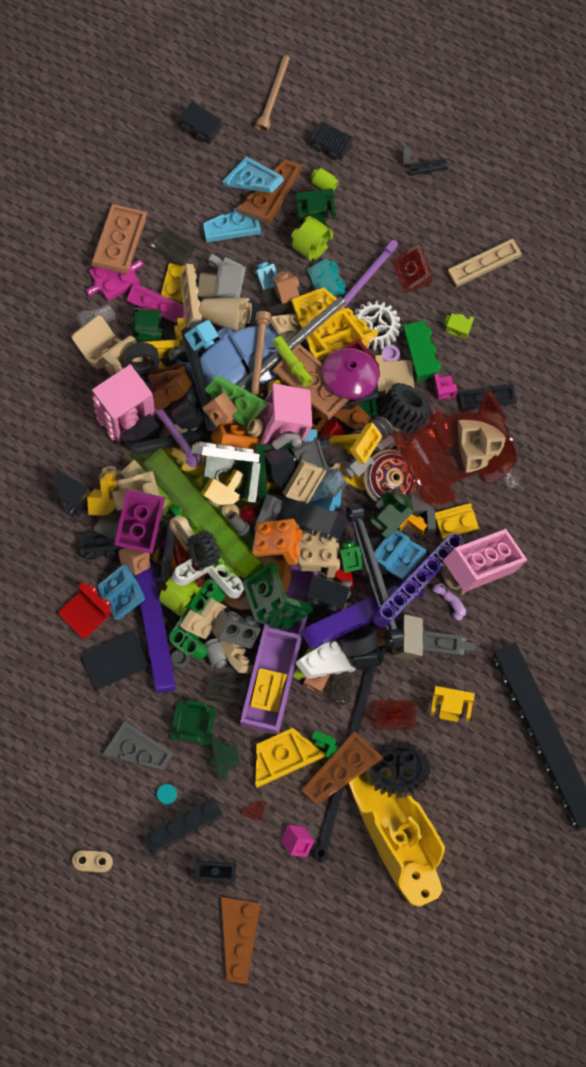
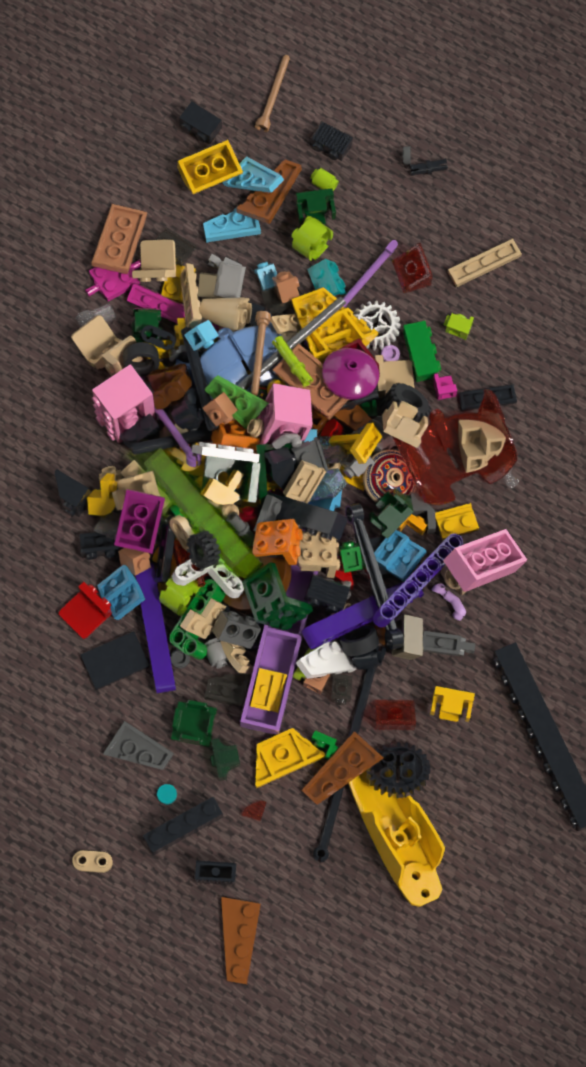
(156, 260): none -> tan bracket
(161, 333): none -> black beam
(209, 167): none -> yellow slope
(297, 840): dark pink panel -> none
(400, 423): none -> tan panel

